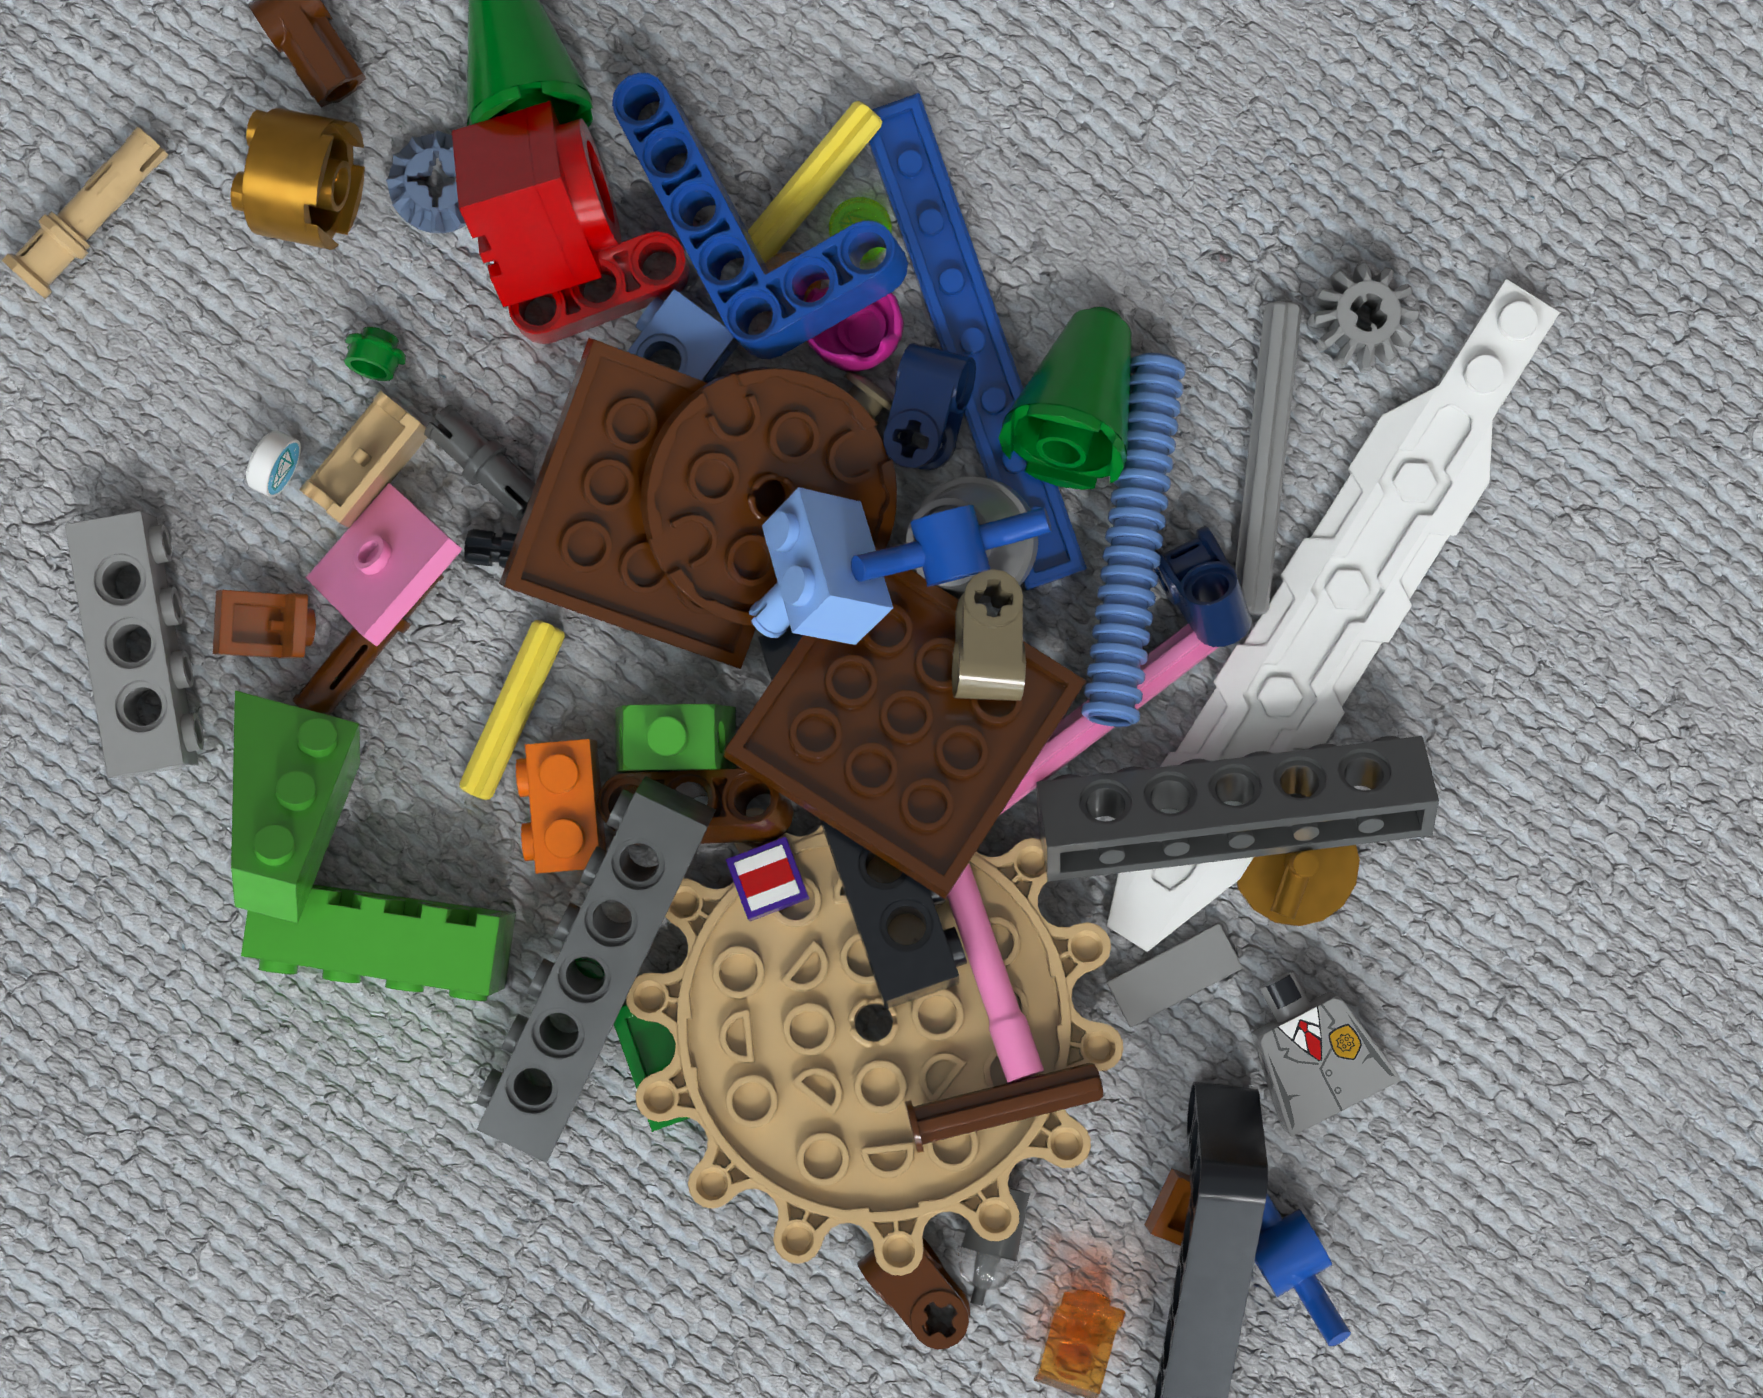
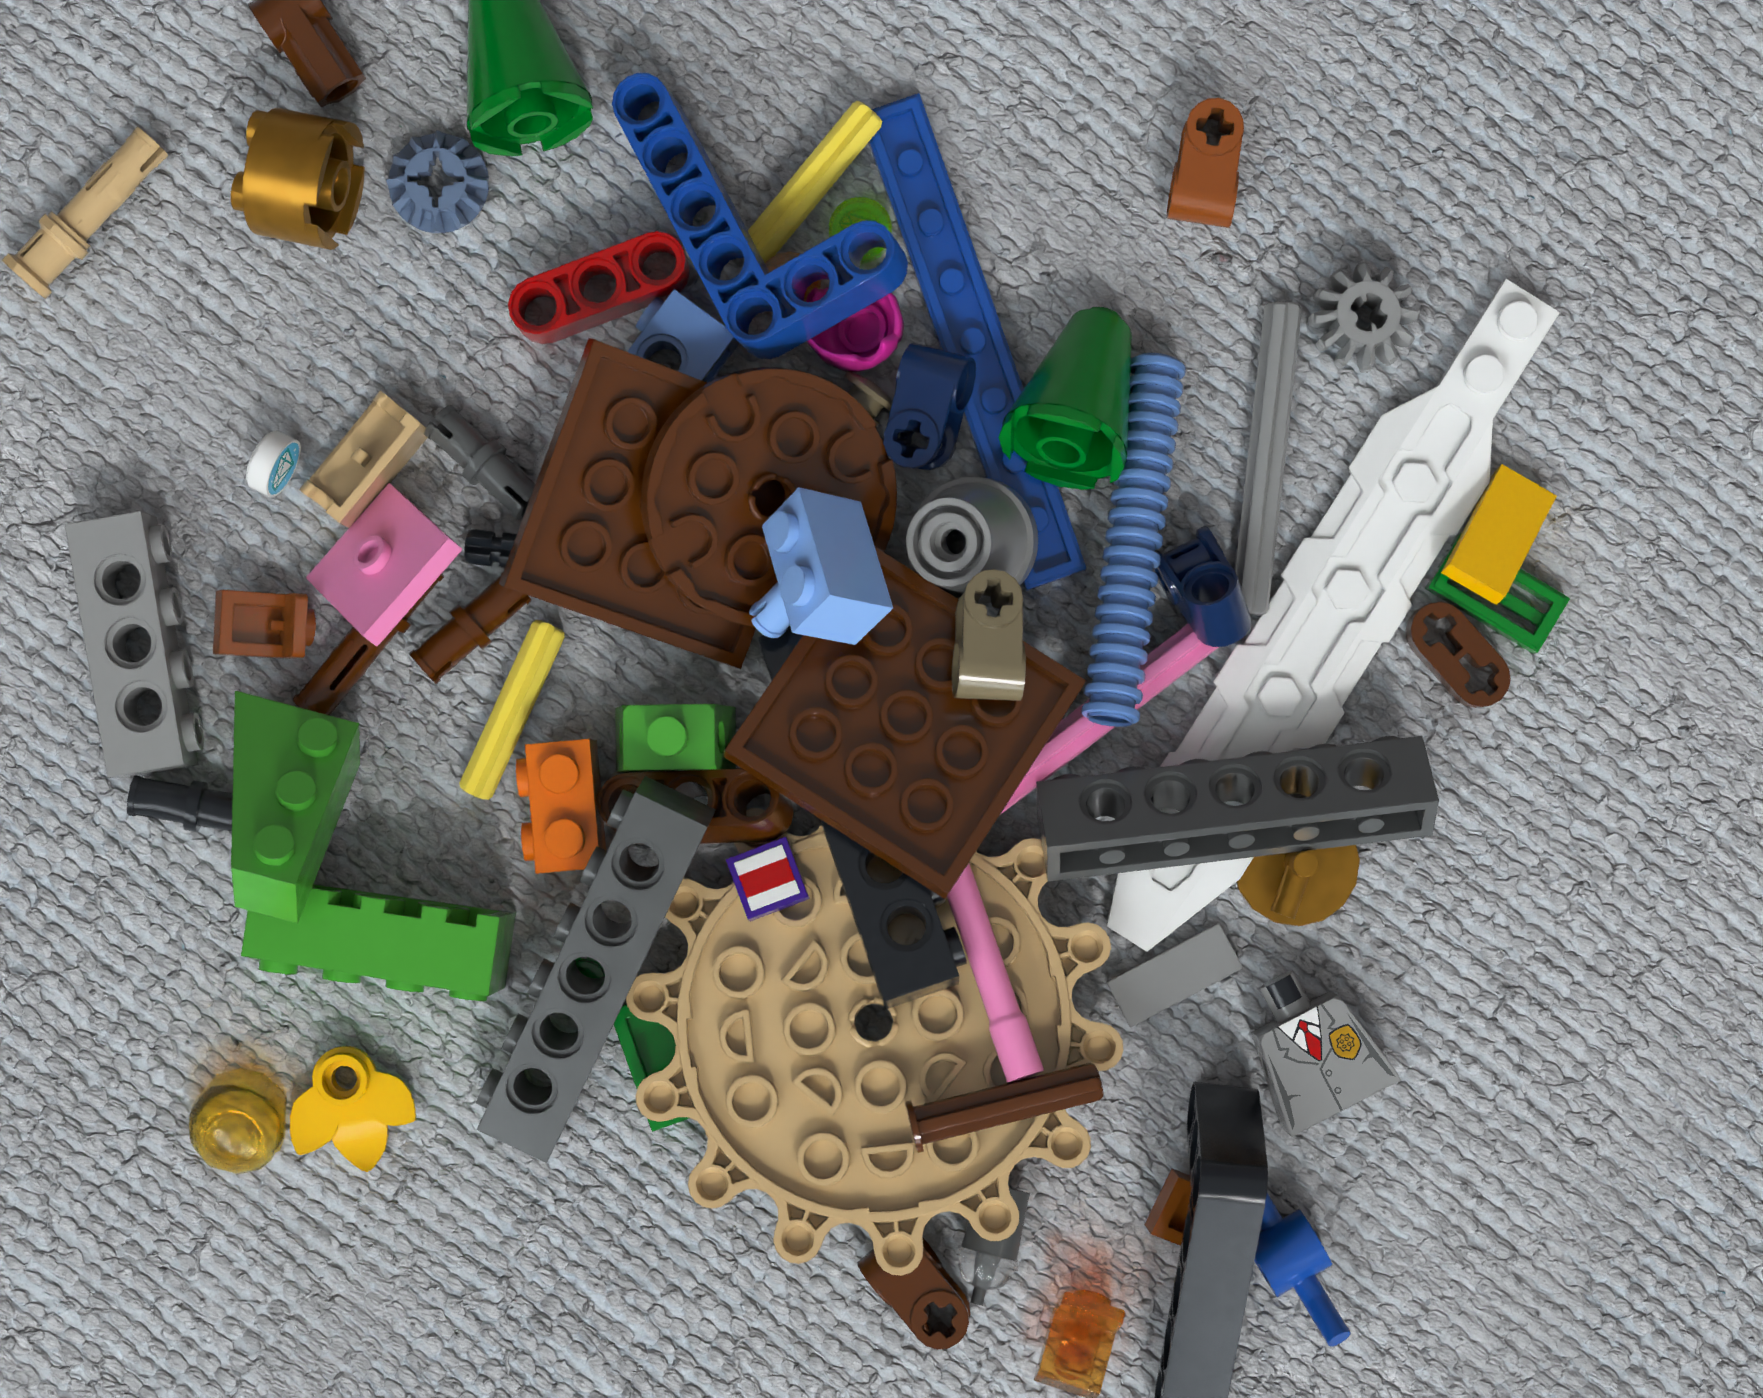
(180, 803): none -> black pin
(238, 1121): none -> clear yellow hair
(350, 1117): none -> yellow plate
(374, 354): green plate -> none
(468, 629): none -> reddish brown pin
(534, 201): red piece -> none
(950, 545): blue piece -> none
(1207, 175): none -> dark orange piece
(1446, 665): none -> reddish brown beam
(1499, 534): none -> yellow tile
(1544, 622): none -> green tile

